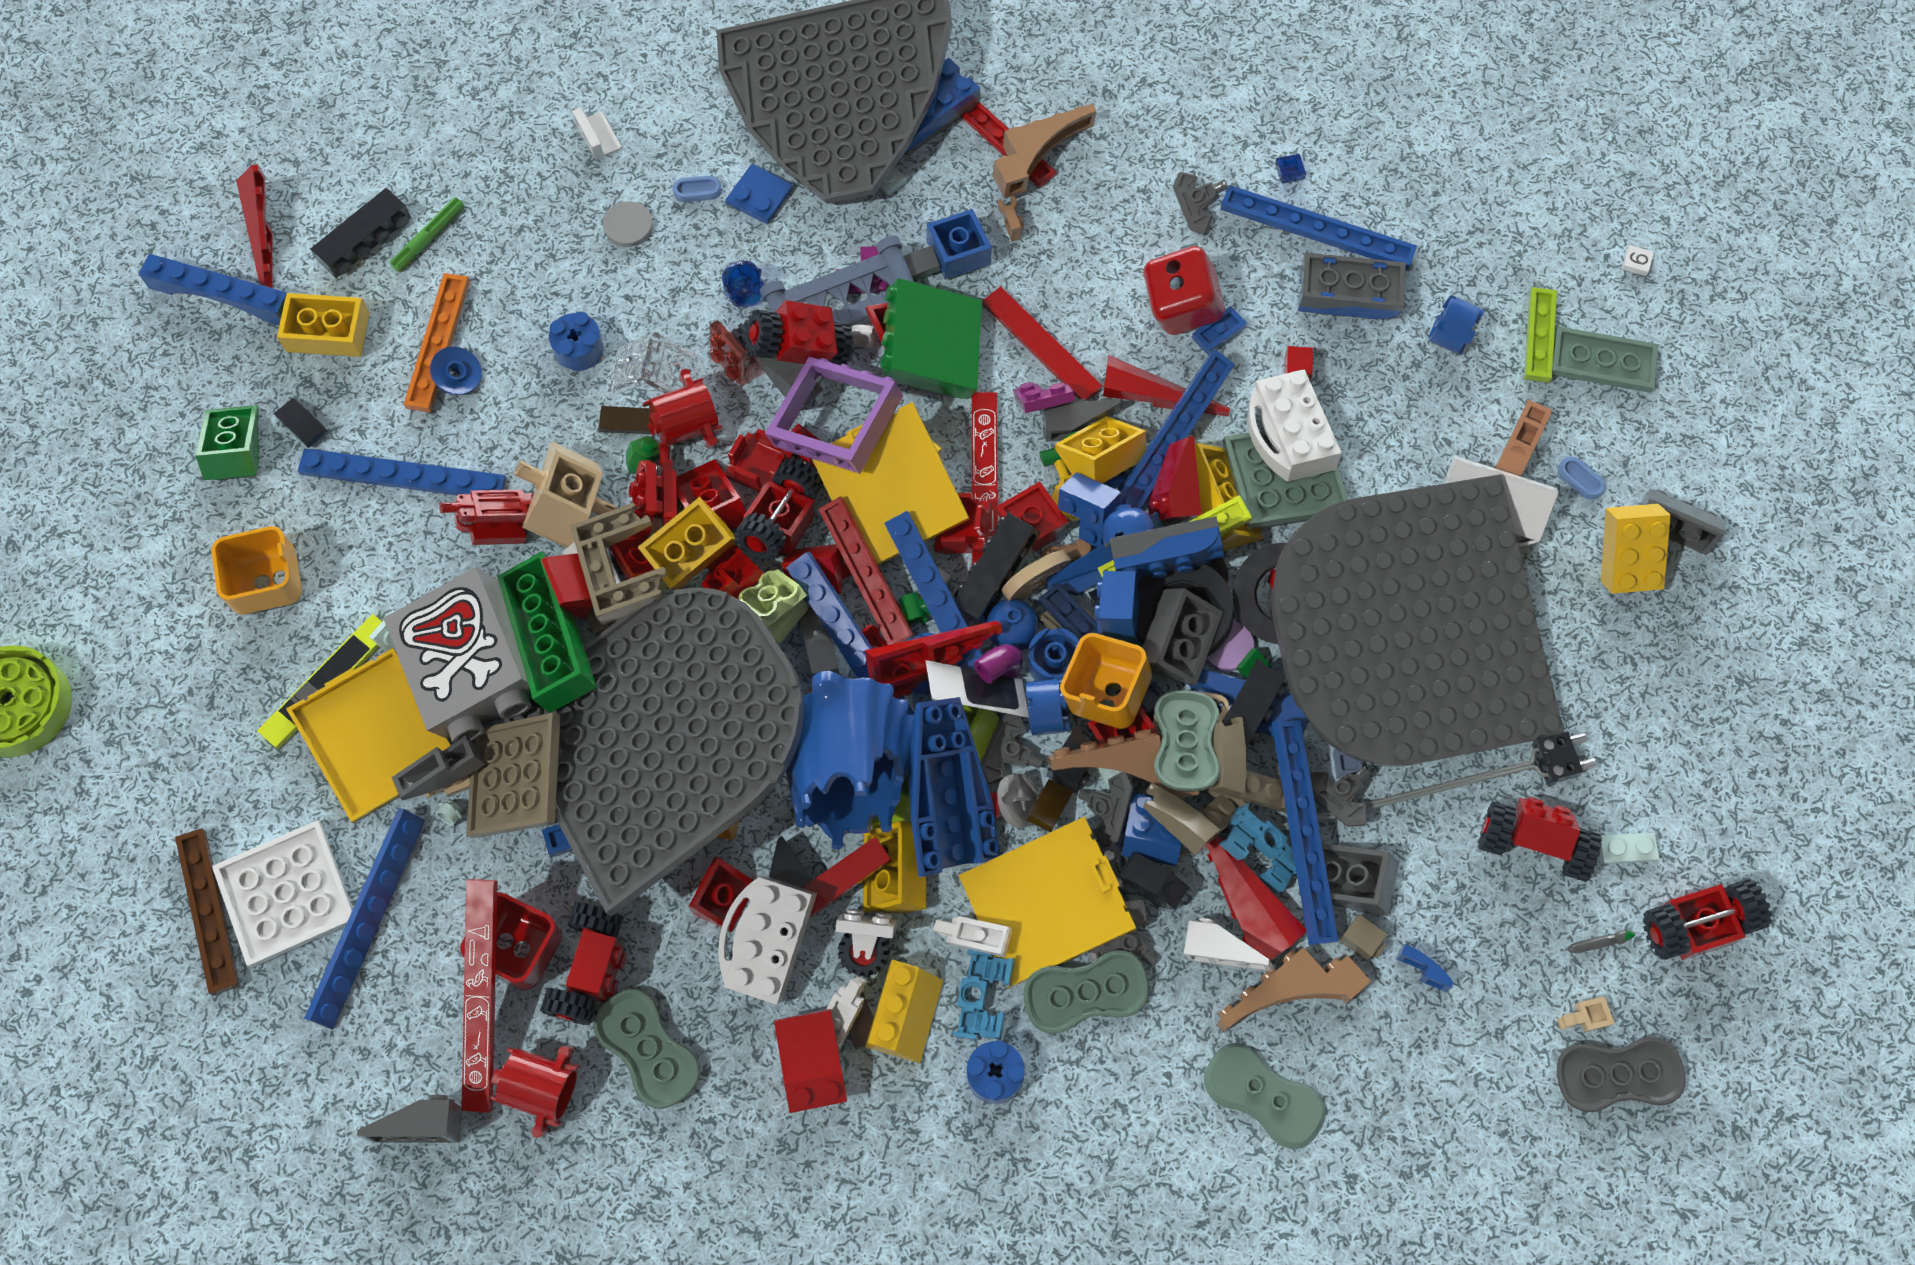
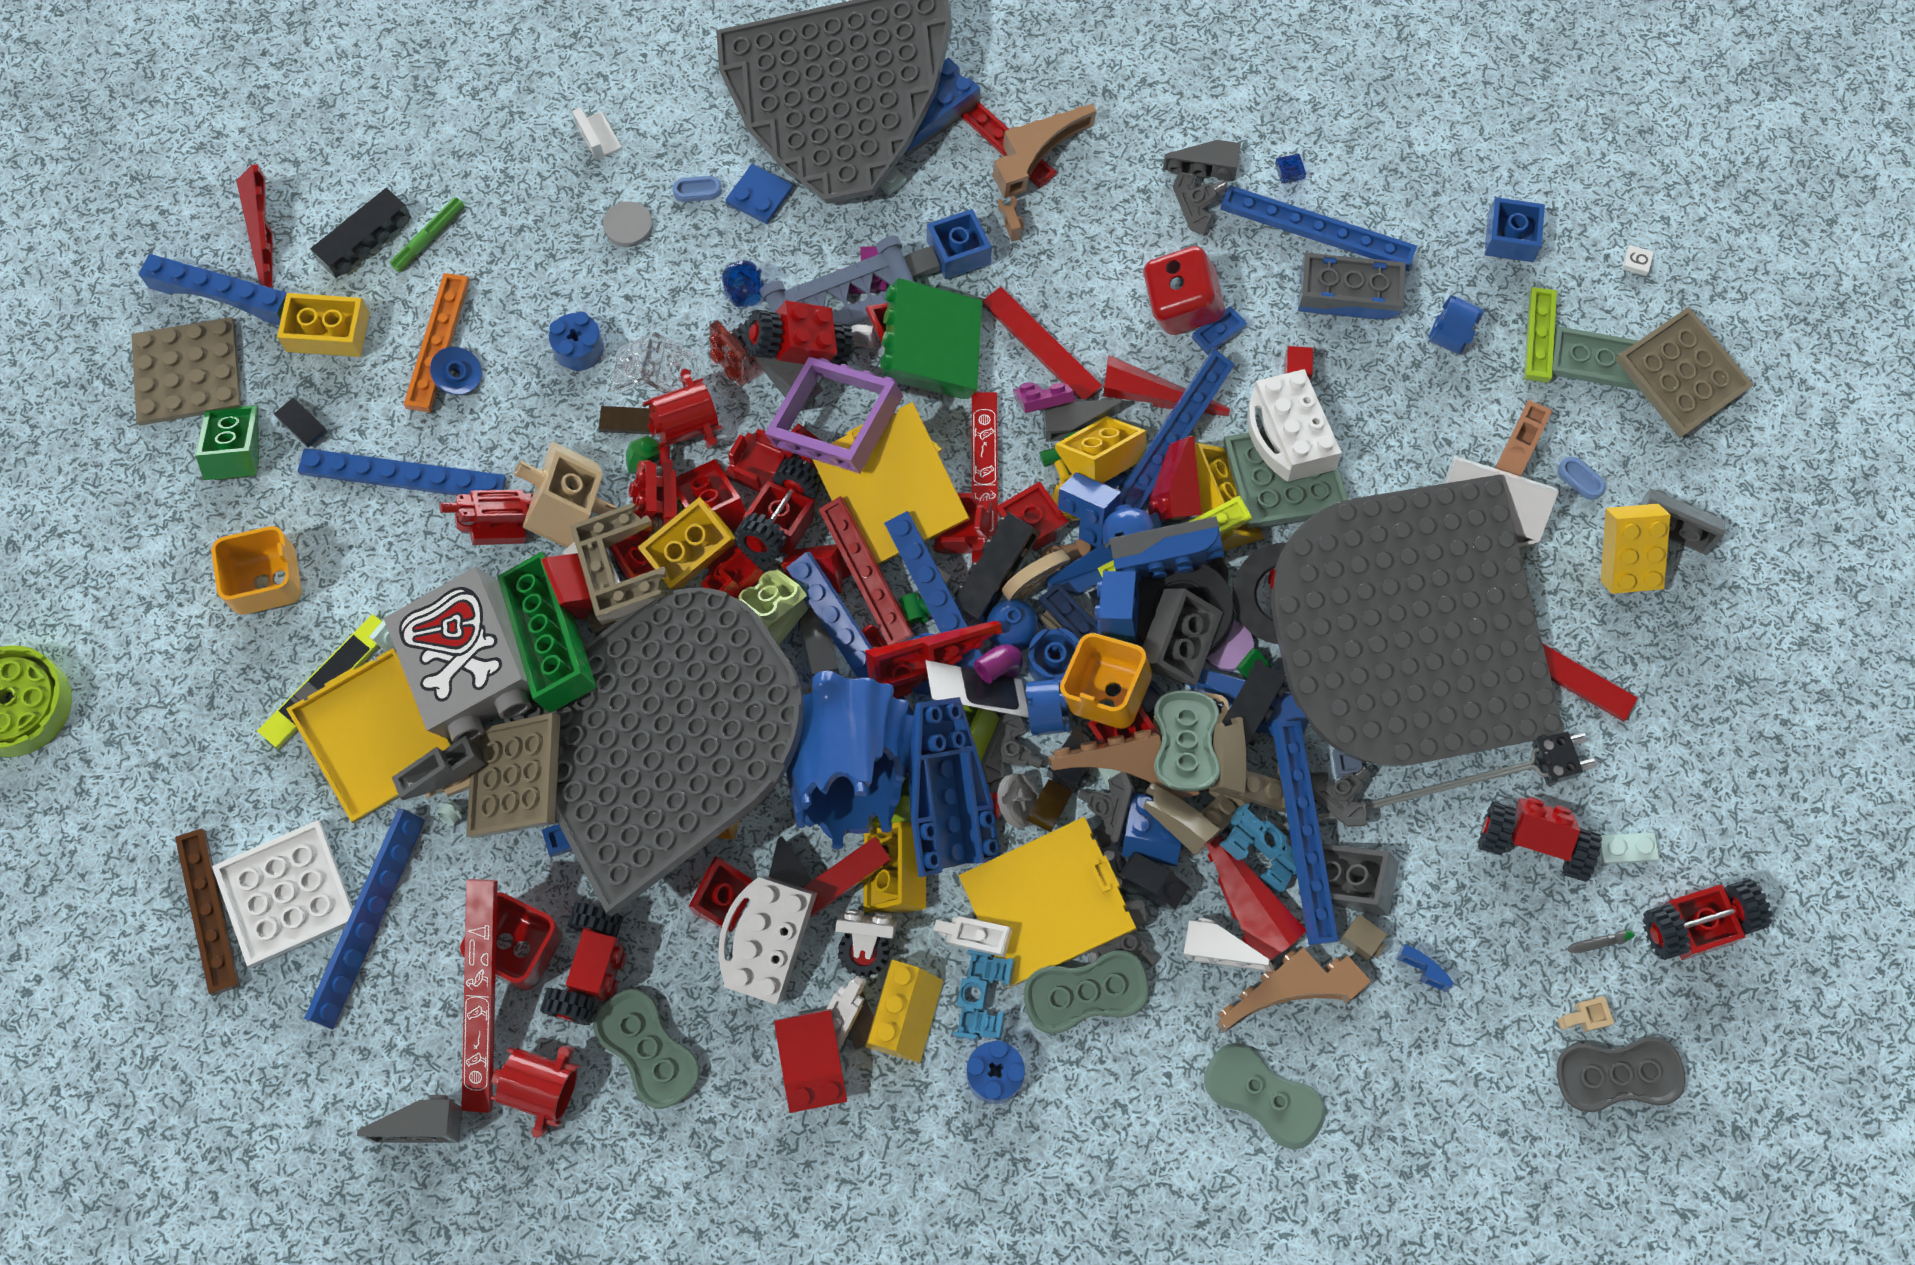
(185, 371): none -> dark tan plate
(1208, 159): none -> dark grey slope
(1514, 229): none -> blue brick
(1589, 685): none -> red tile
(1683, 372): none -> dark tan plate

